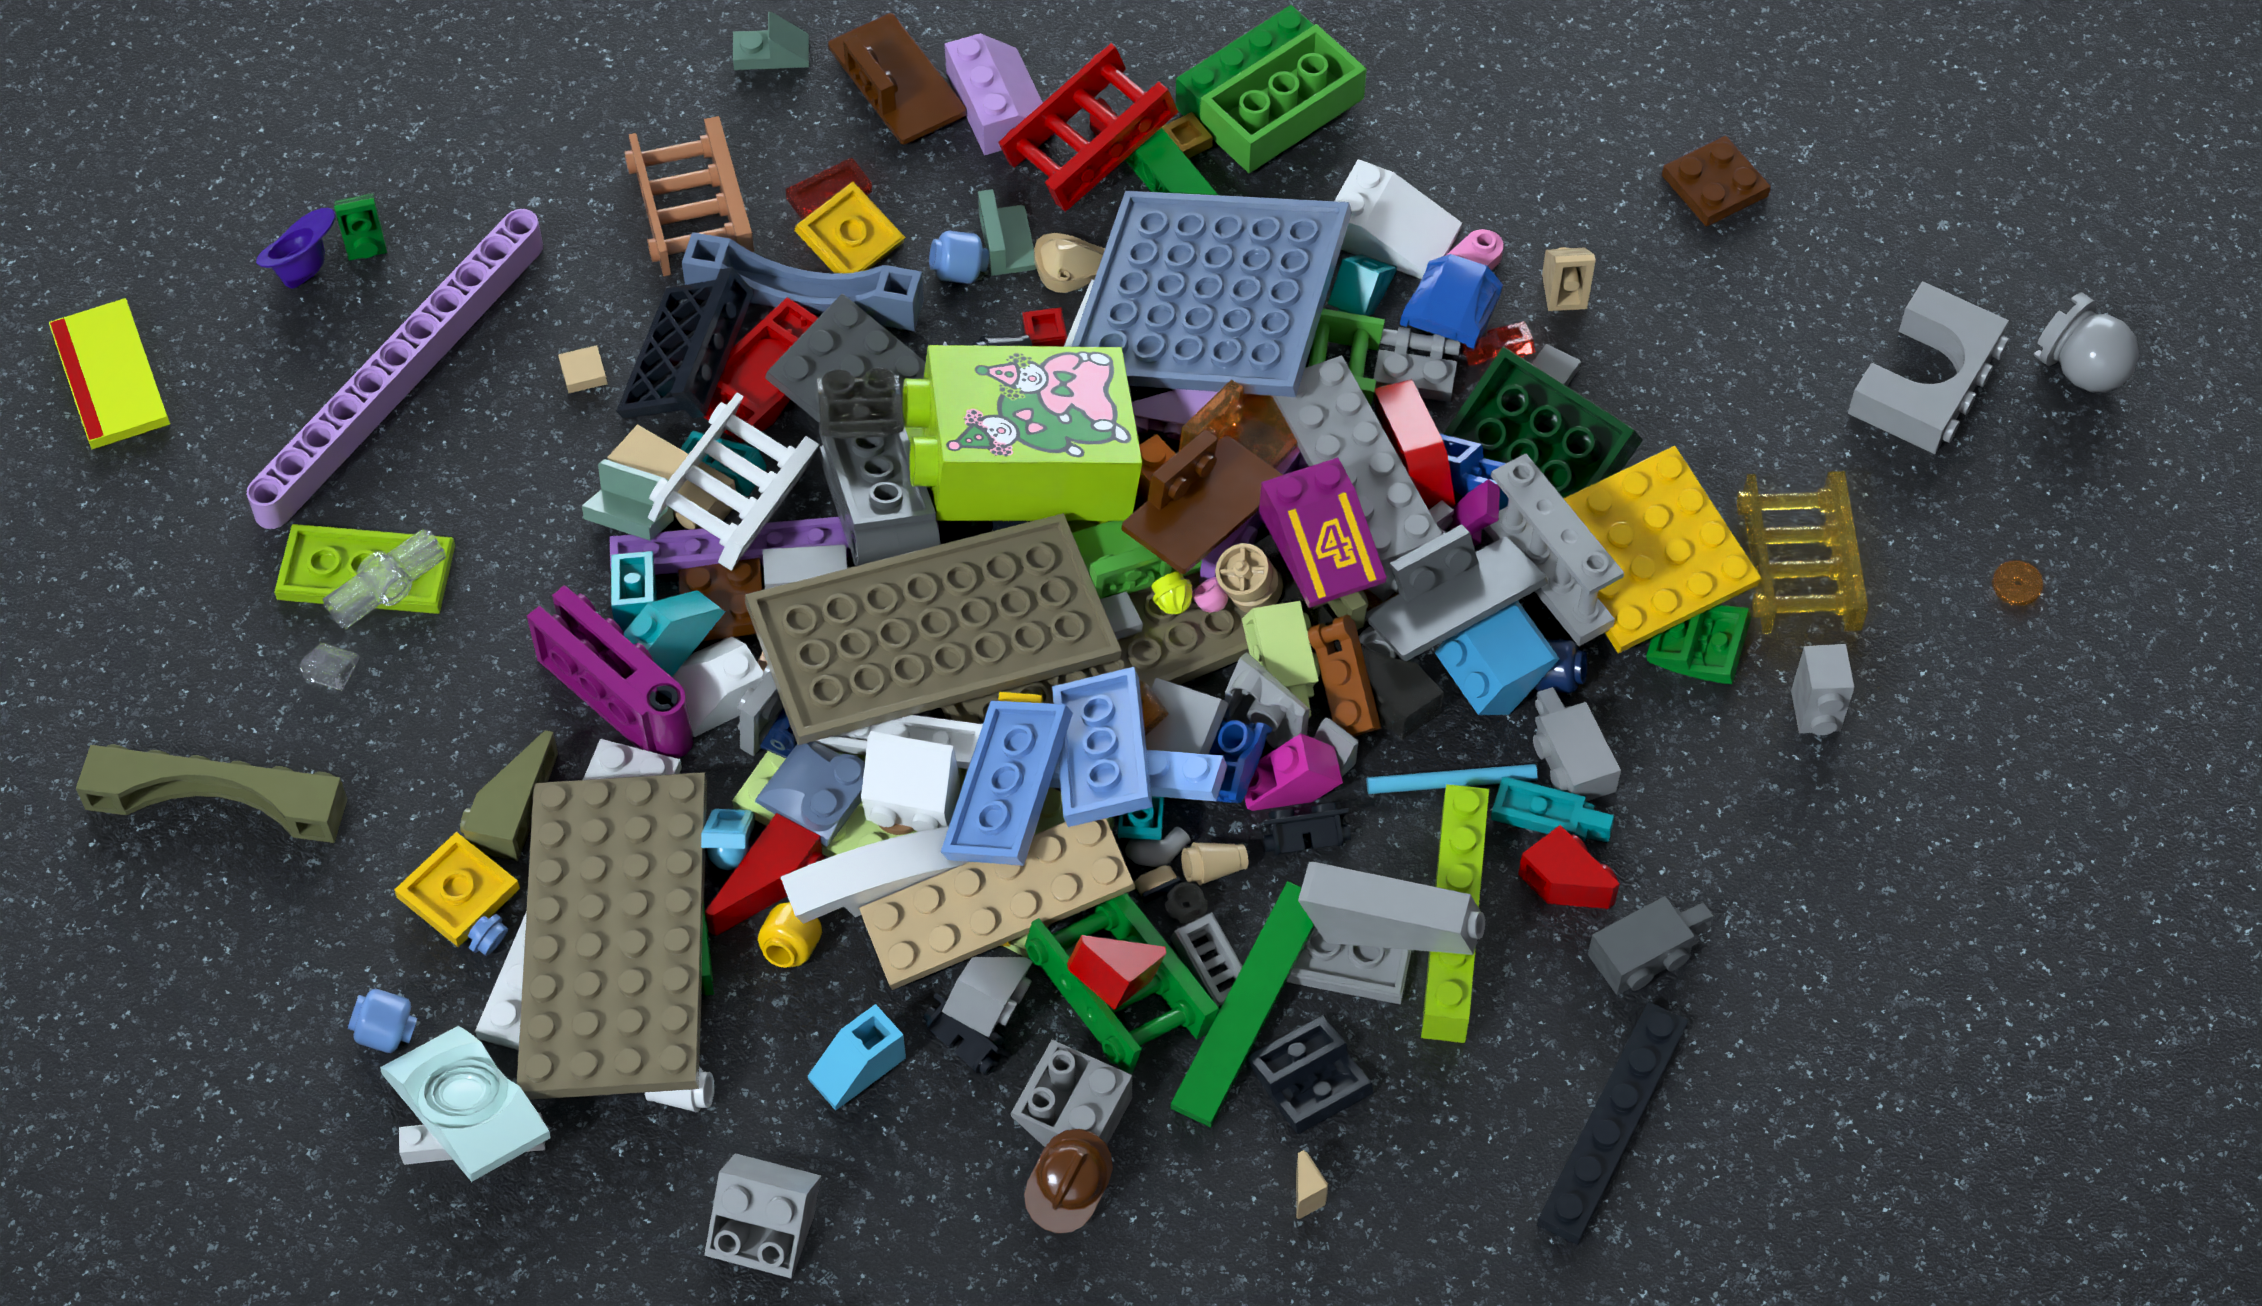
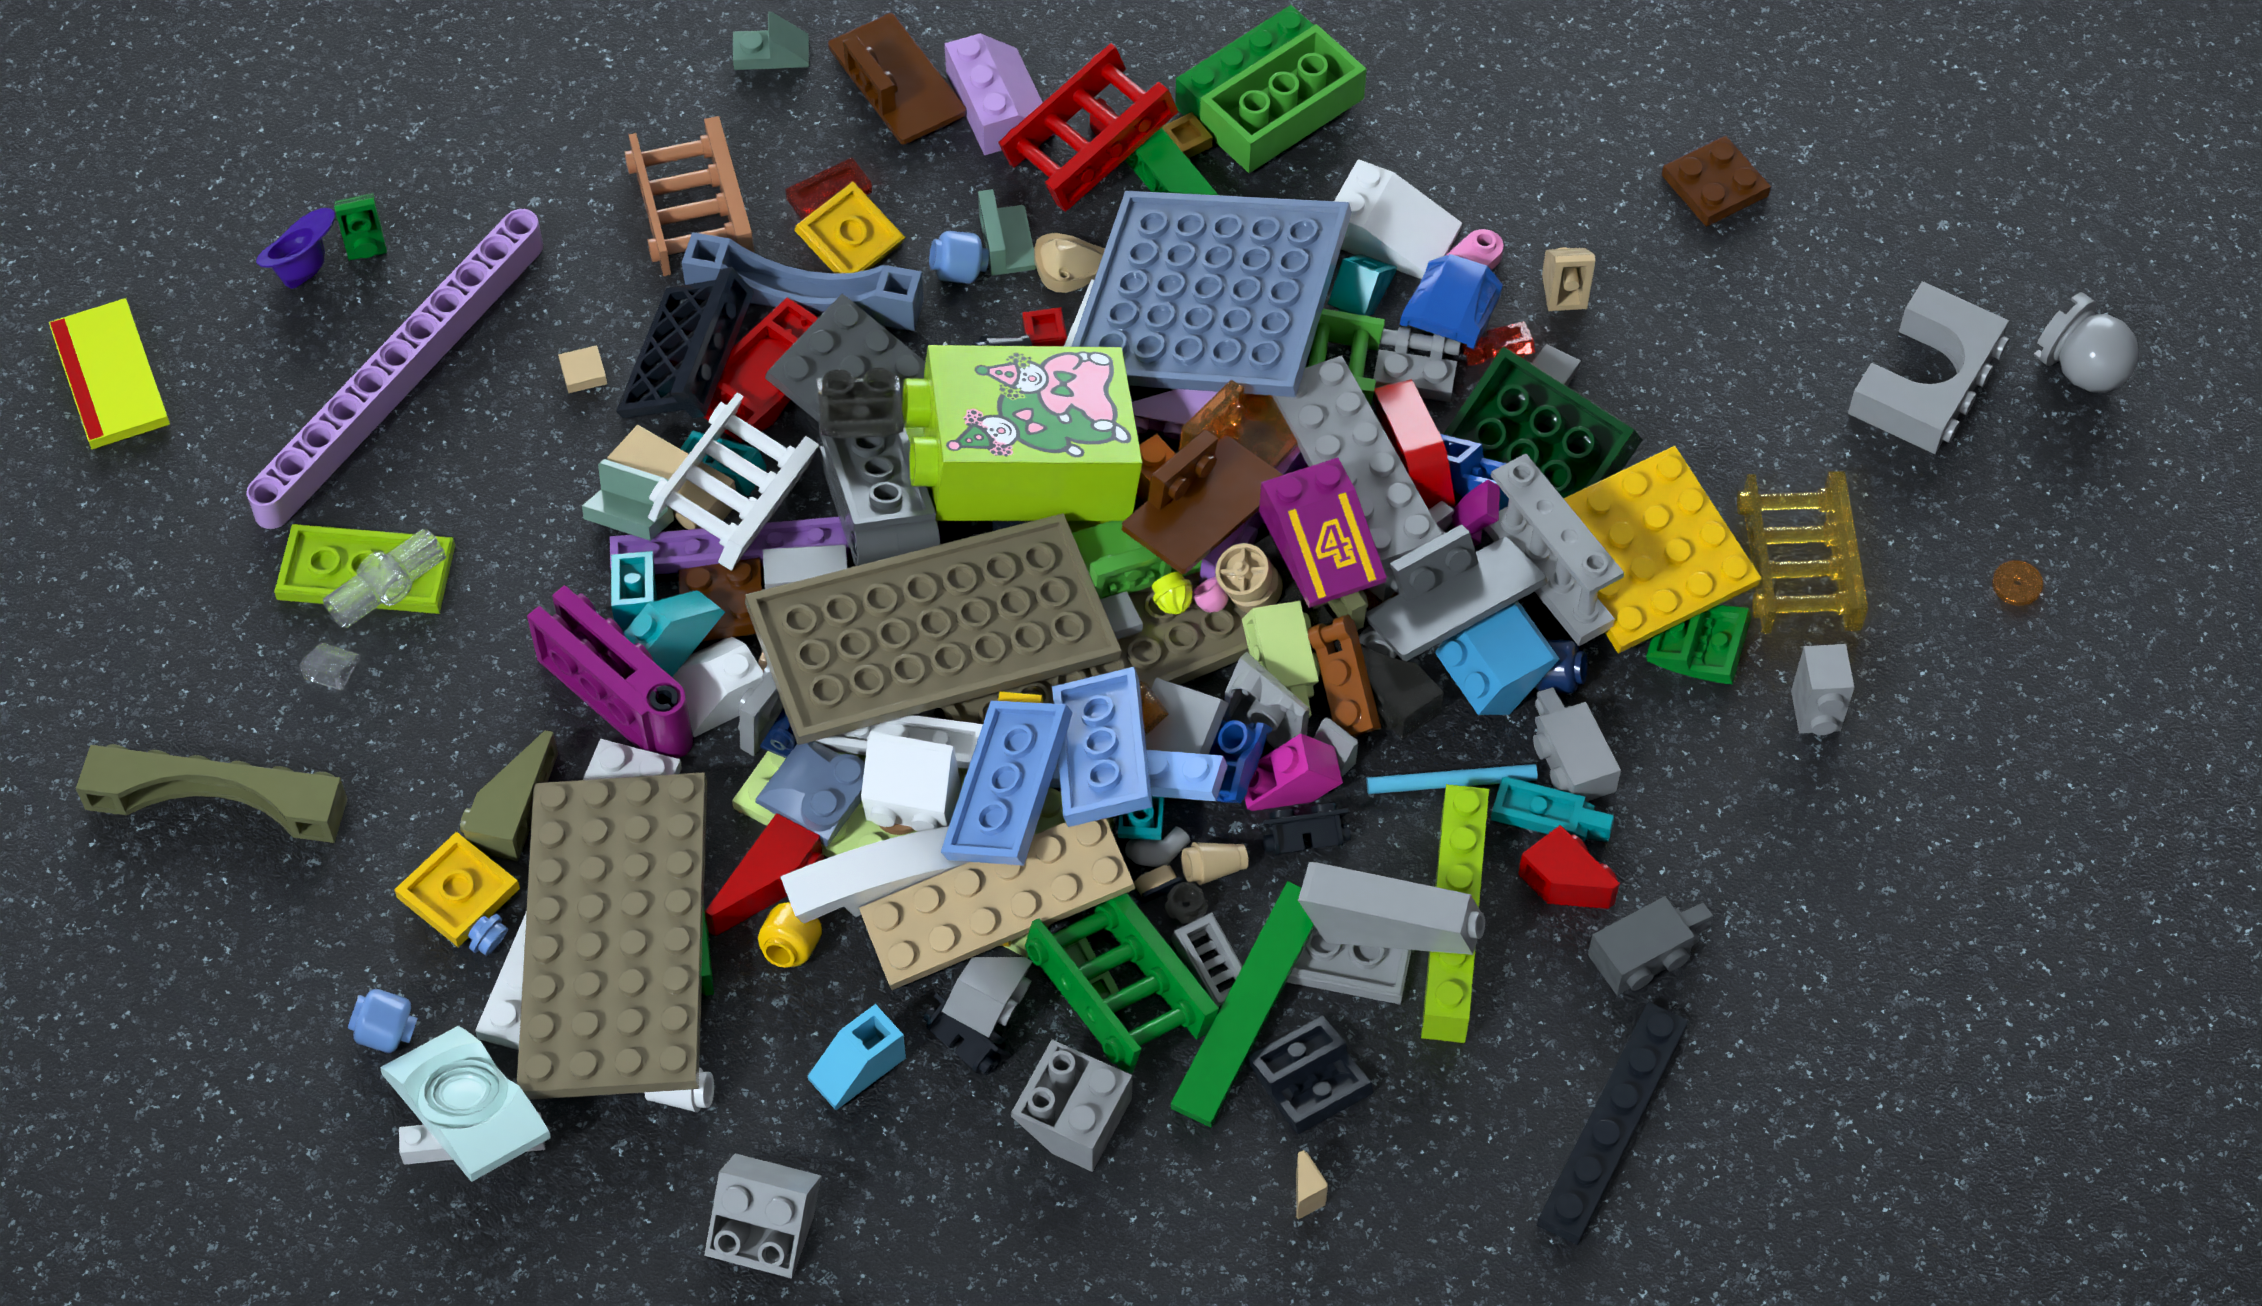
(727, 836): medium azure tile -> none
(1068, 1181): reddish brown piece -> none
(1114, 967): red slope -> none

